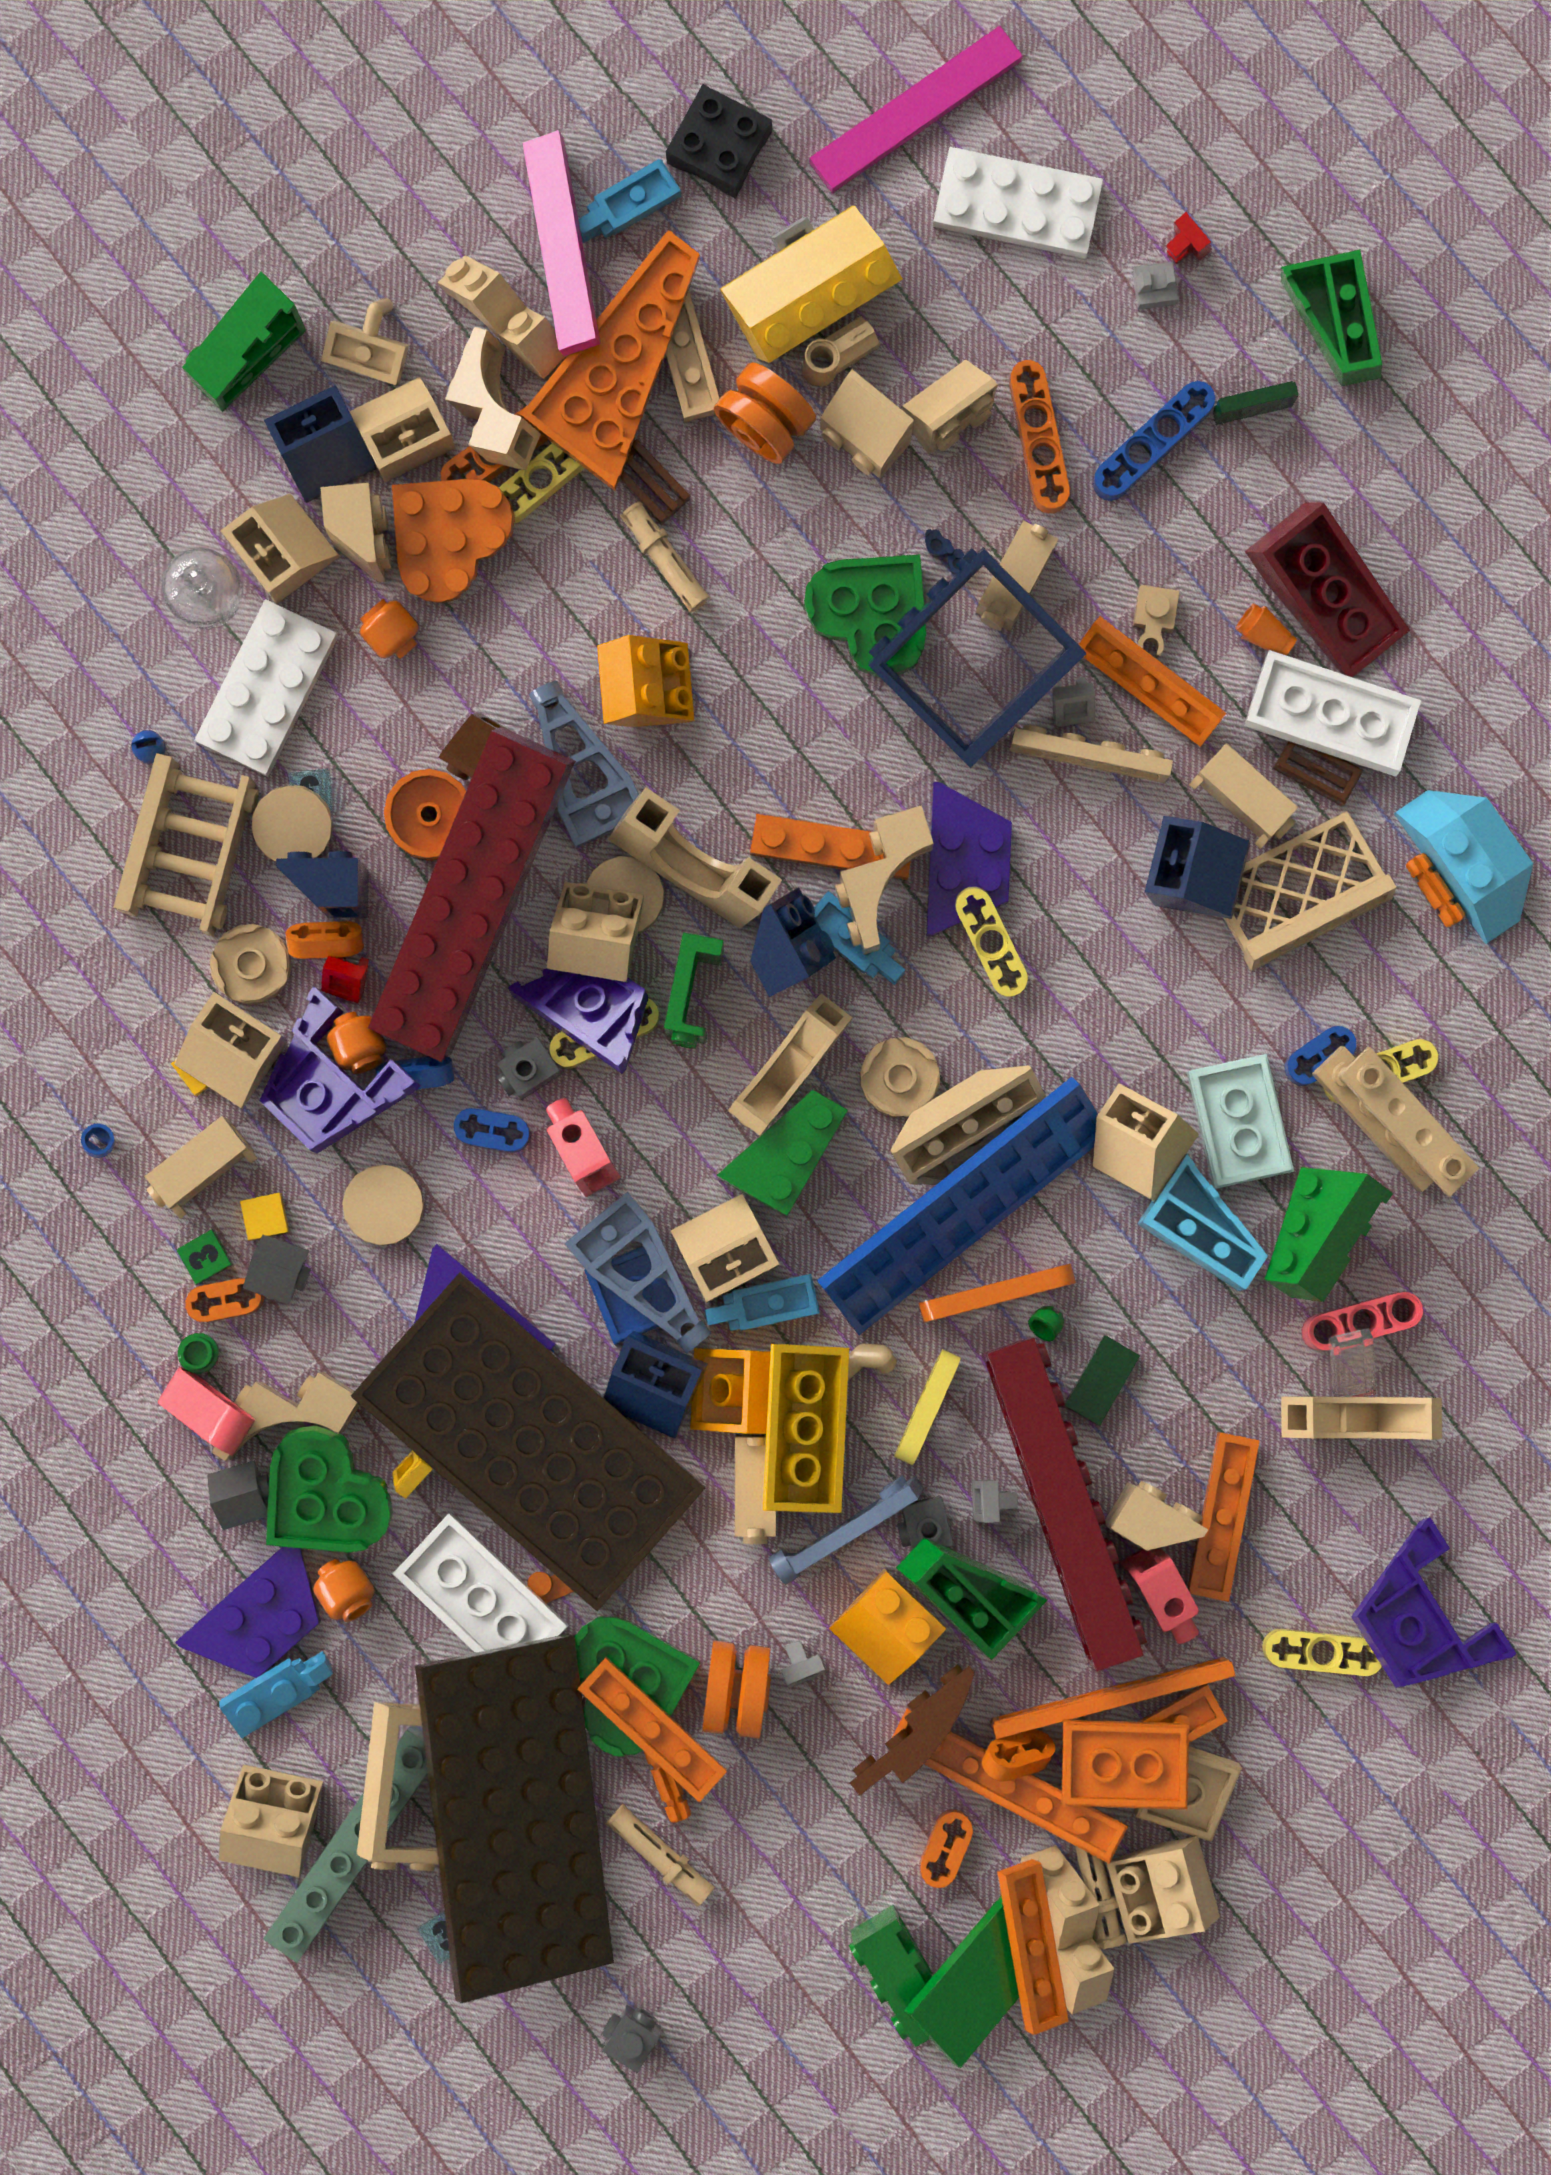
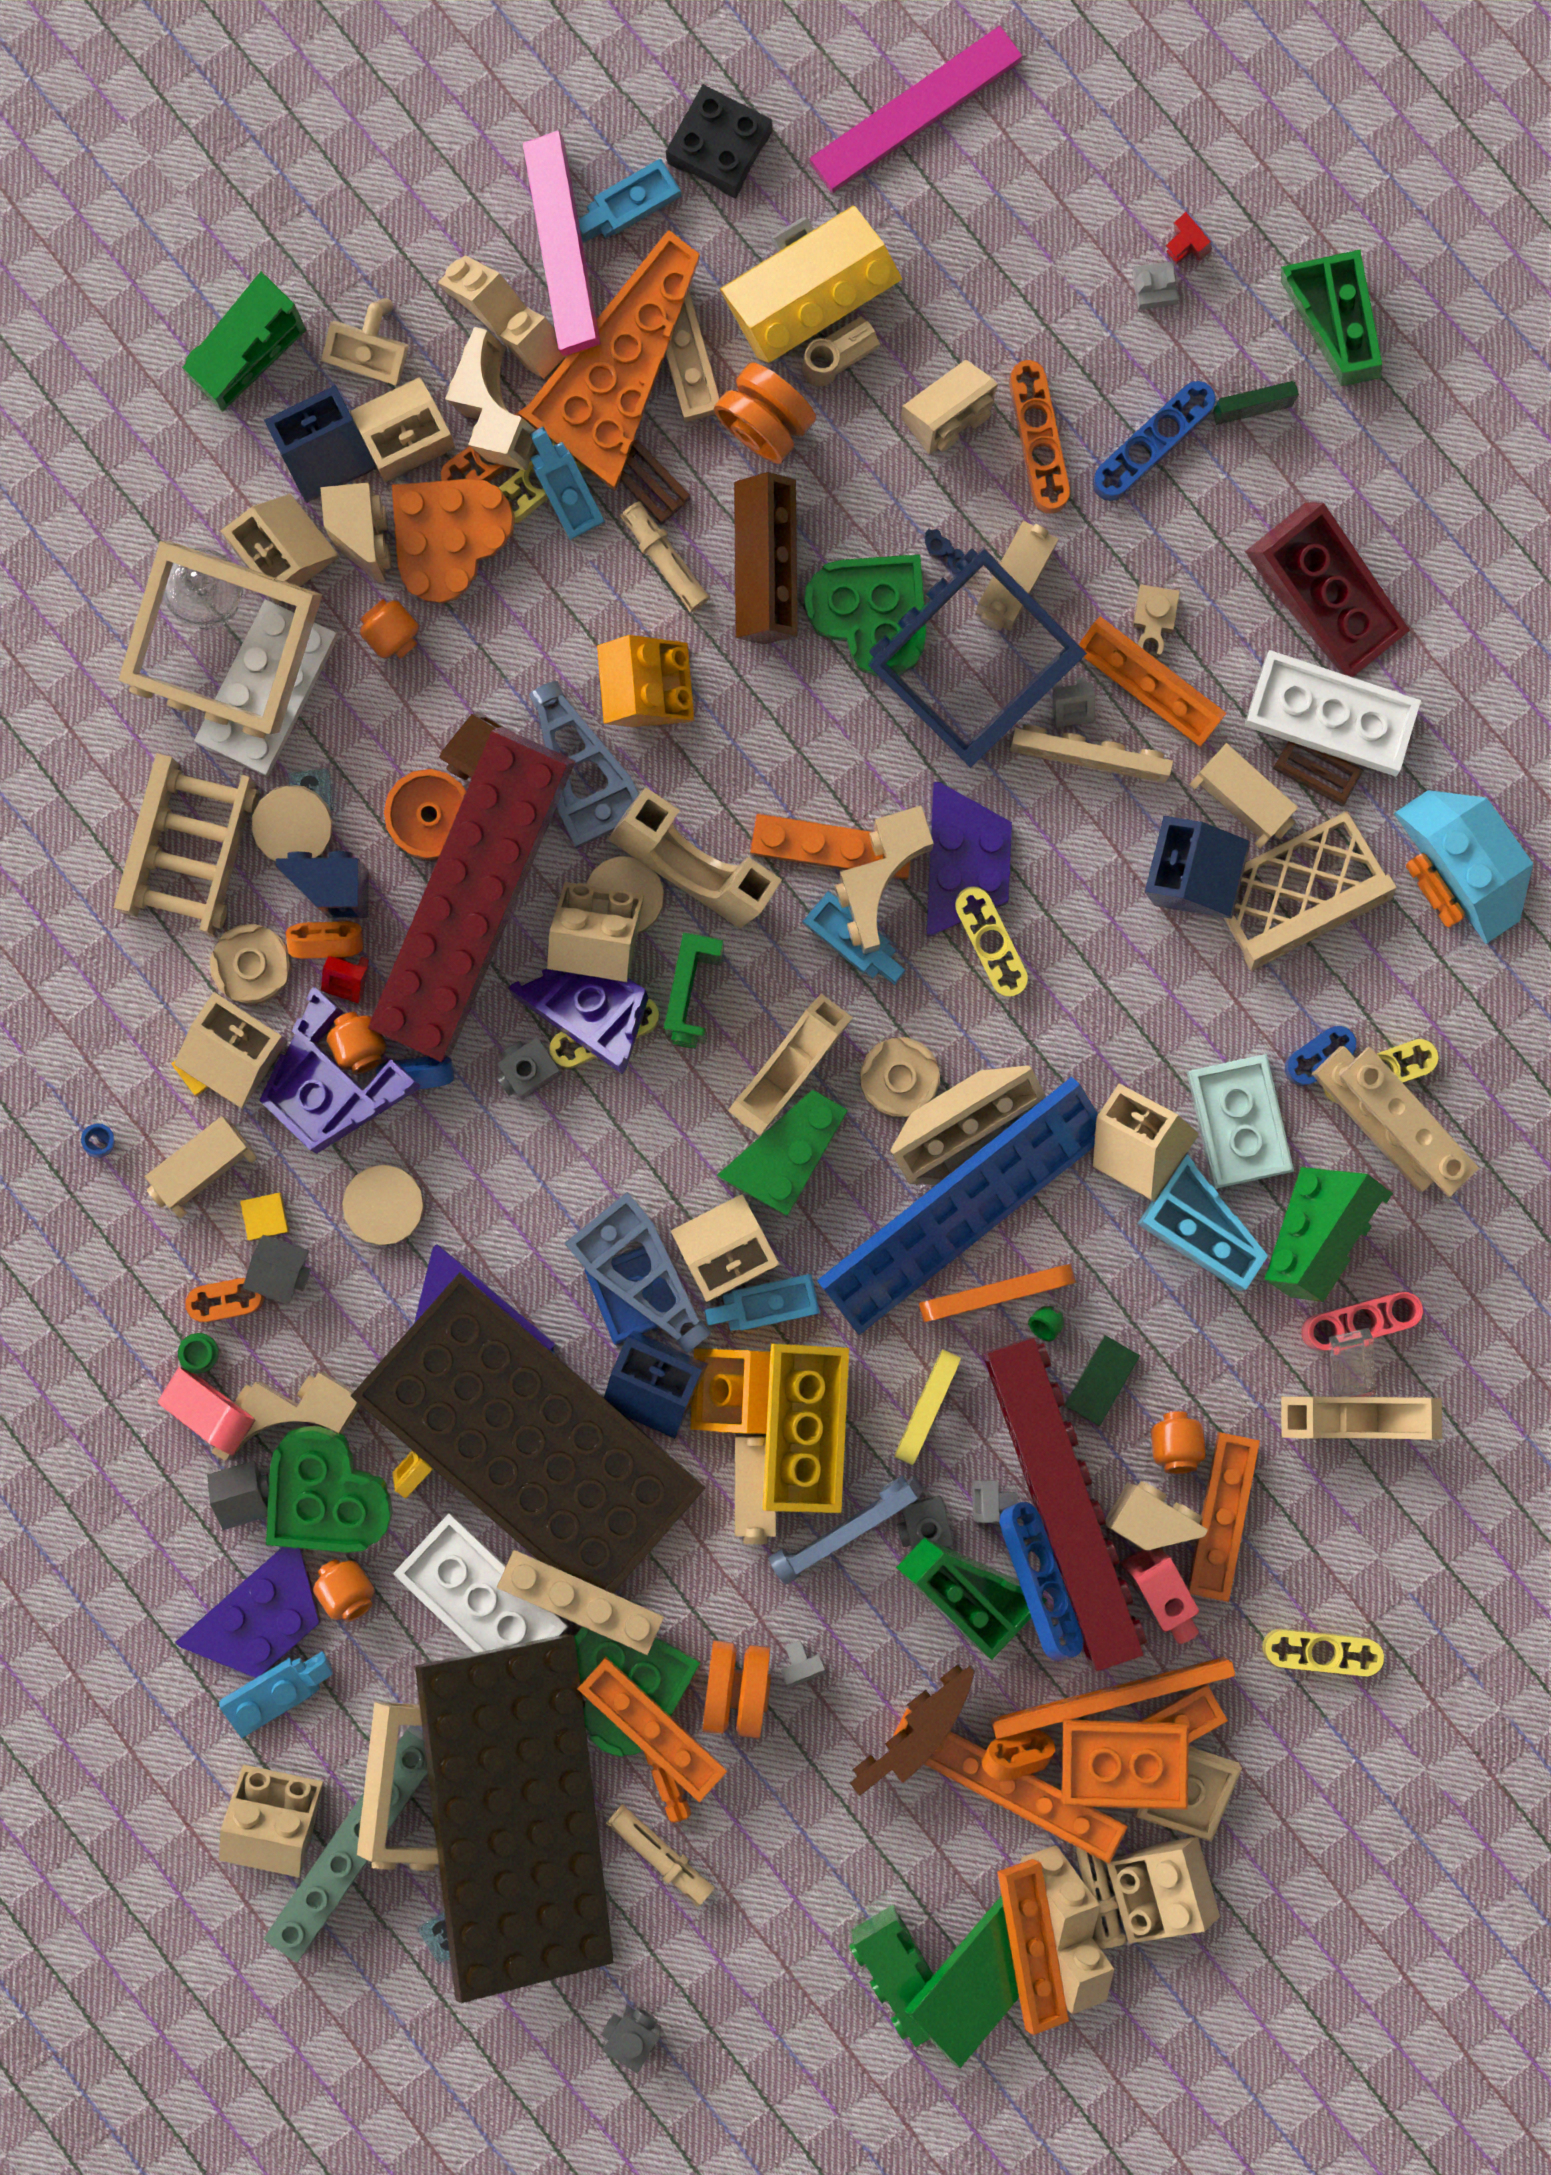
(148, 753): blue hinge -> none
(183, 699): none -> tan window
(204, 1257): green tile -> none
(494, 1120): blue beam -> none
(564, 486): none -> dark azure hinge
(580, 1602): none -> tan plate
(585, 1158): coral torso -> none
(765, 558): none -> reddish brown brick
(789, 943): dark blue slope -> none
(866, 425): tan slope -> none
(871, 1356): tan arm -> none
(887, 1627): light orange slope -> none
(955, 1851): orange beam -> none
(1017, 202): white plate -> none
(1035, 1583): none -> blue beam
(1178, 1443): none -> orange head
(1265, 630): orange cone -> none
(1409, 1626): dark purple wing -> none

